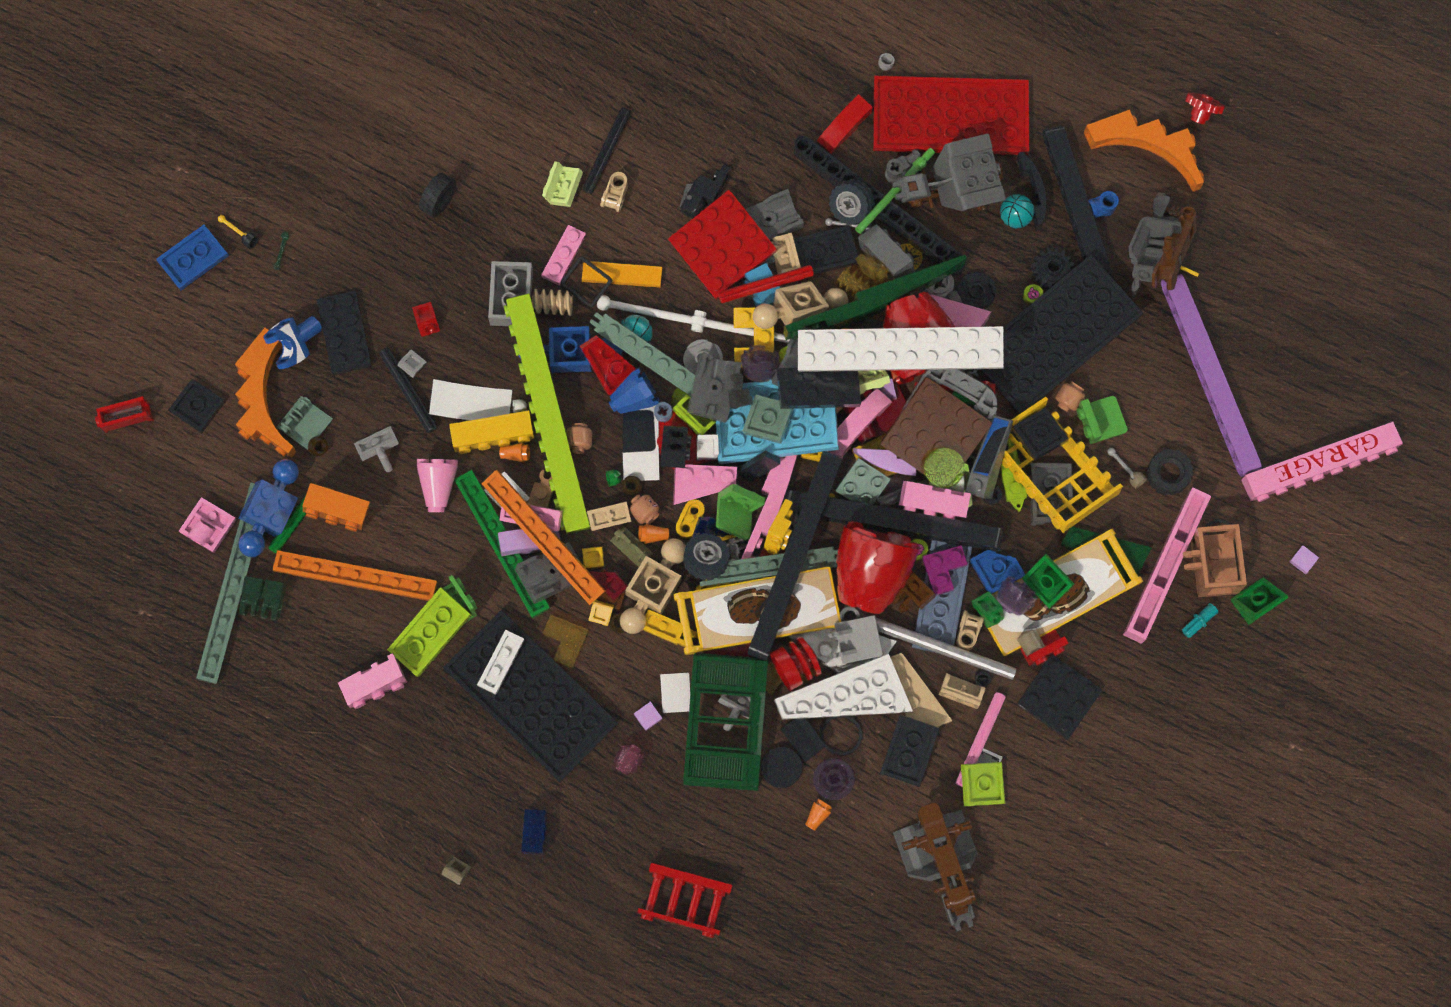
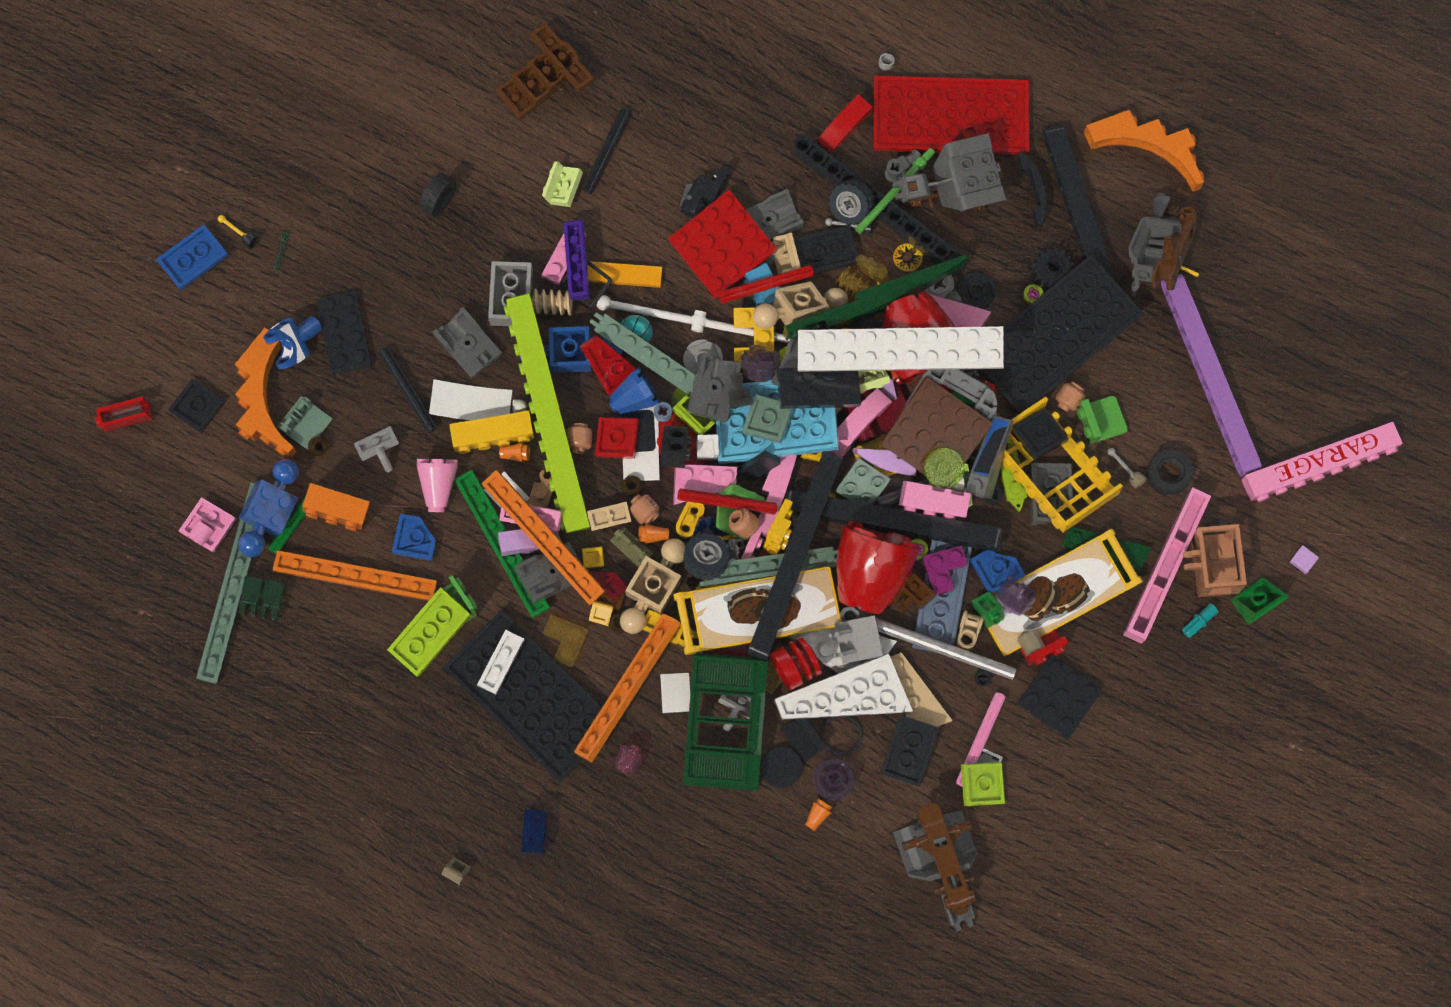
(373, 682): bright pink wedge -> none
(411, 363): light grey plate -> none
(413, 539): none -> blue plate
(426, 319): red bracket -> none
(471, 357): none -> dark grey piece
(543, 74): none -> reddish brown slope
(576, 260): none -> dark purple brick
(612, 477): green hinge -> none
(614, 195): tan piece -> none
(617, 437): none -> red tile
(627, 687): none -> orange plate
(648, 716): lavender tile -> none
(679, 879): red fence -> none
(727, 501): none -> red axle
(743, 523): none -> nougat head
(882, 249): dark grey wedge -> none
(961, 691): tan hinge -> none
(1017, 211): teal piece -> none
(1048, 581): green slope -> none
(1098, 207): blue piece -> none
(1203, 106): red plant -> none

